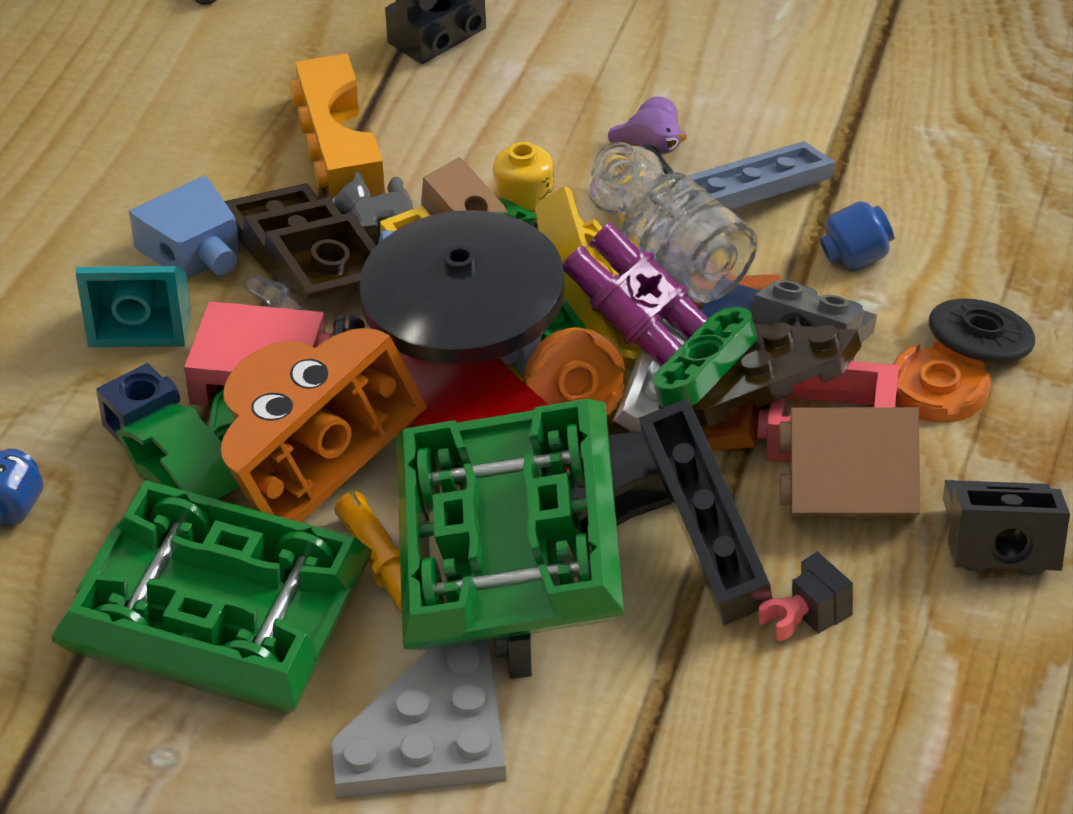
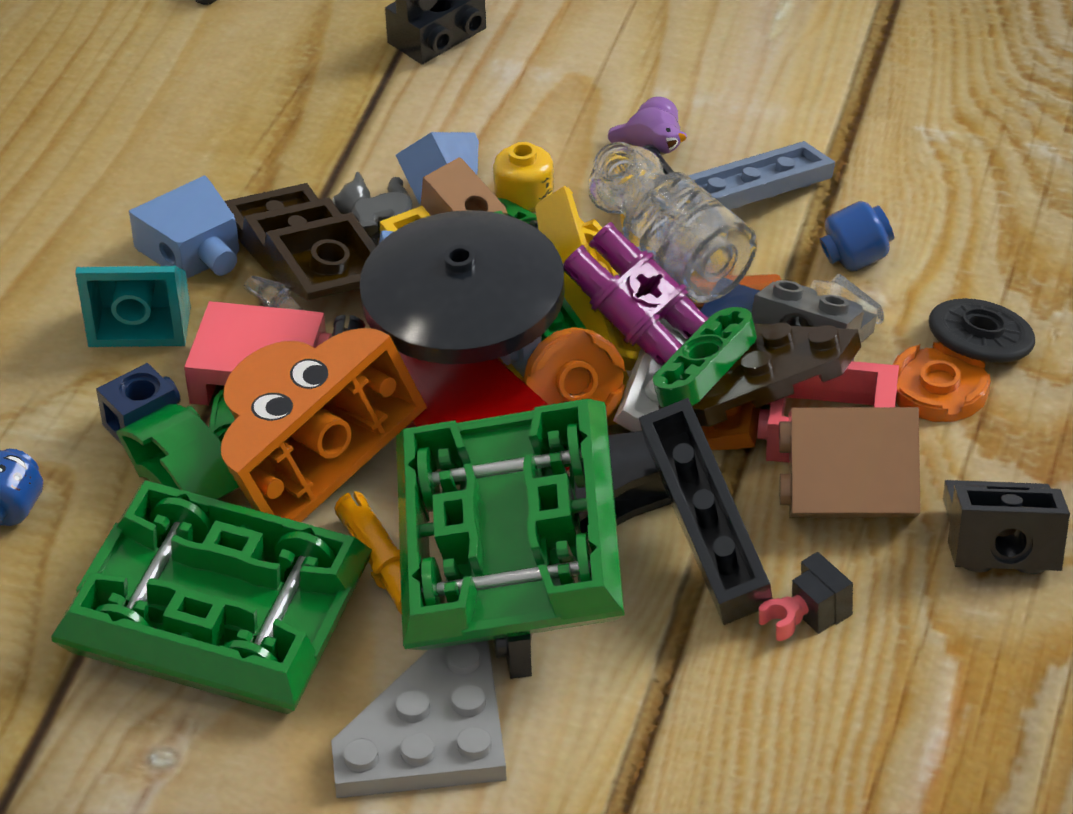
(328, 99): light orange arch -> none
(434, 152): none -> medium blue slope
(844, 288): none -> clear bar

